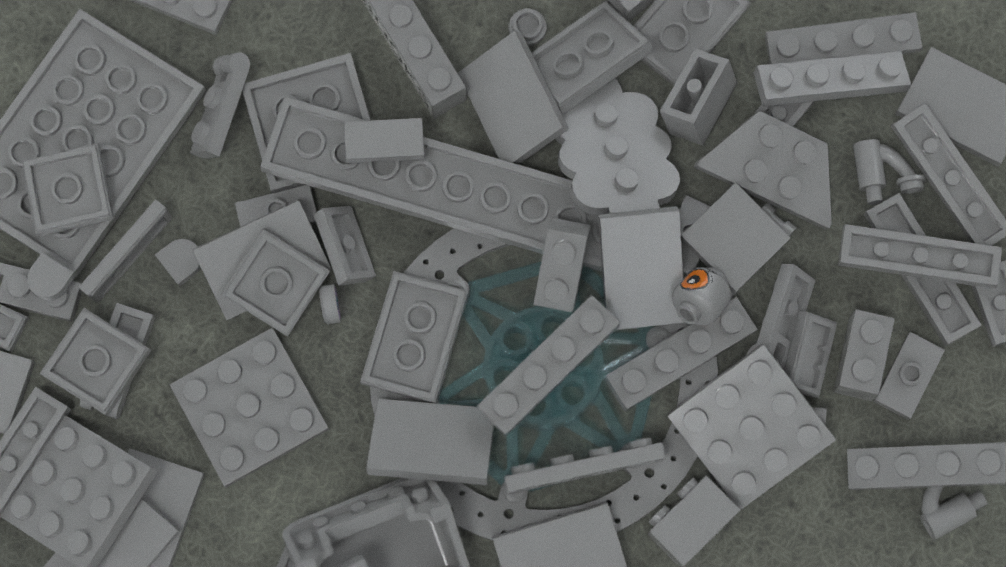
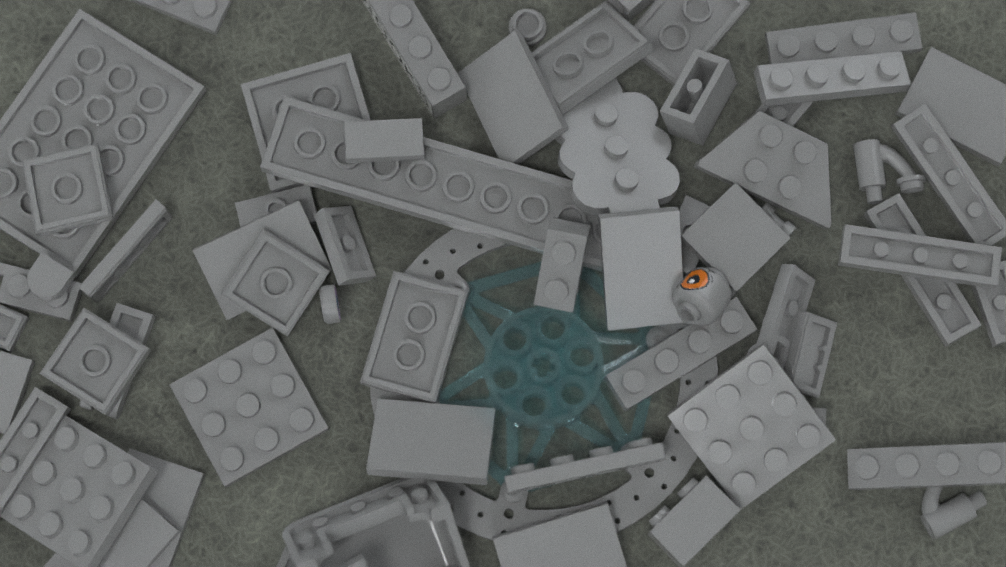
(179, 260): light grey tile -> none
(220, 105): light grey plate -> none
(548, 365): light grey plate -> none
(864, 355): light grey brick -> none
(909, 375): light grey plate -> none

